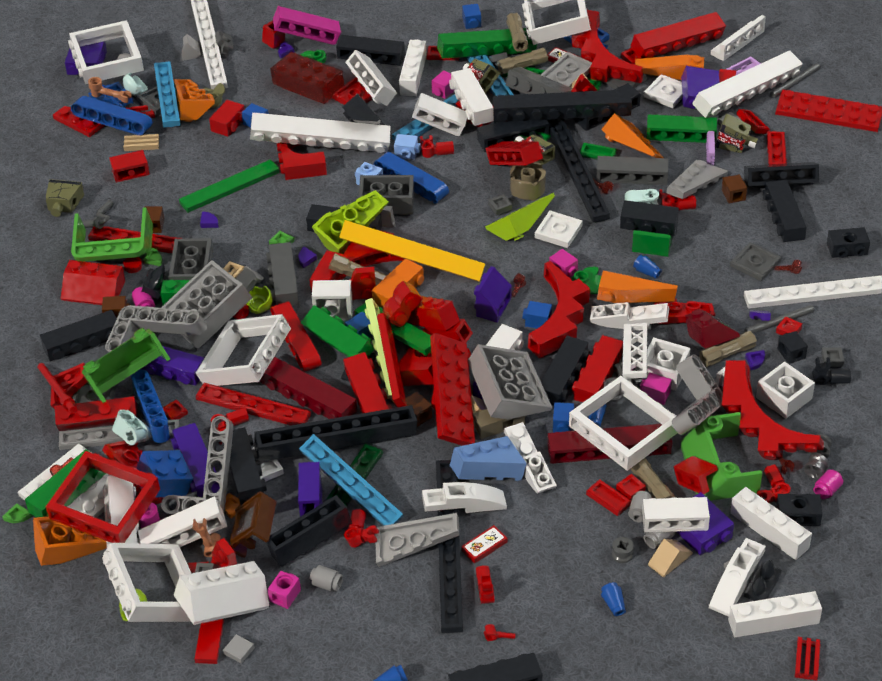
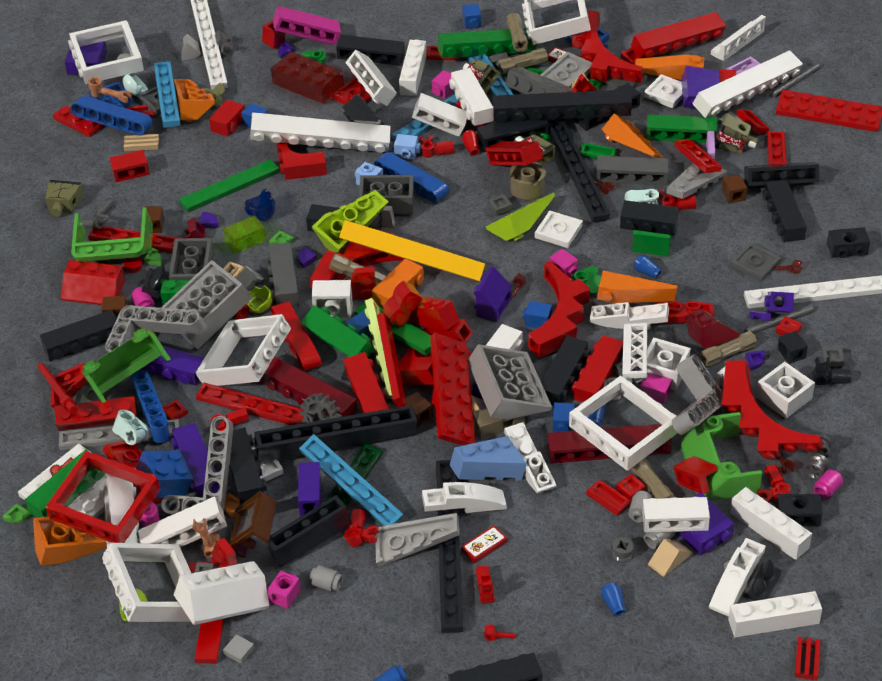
(194, 229): none -> dark red tile
(244, 234): none -> clear neon green brick
(261, 206): none -> clear blue cap
(322, 410): none -> dark grey gear
(471, 142): none -> red cone
(698, 156): none -> red tile
(787, 305): none -> dark purple brick

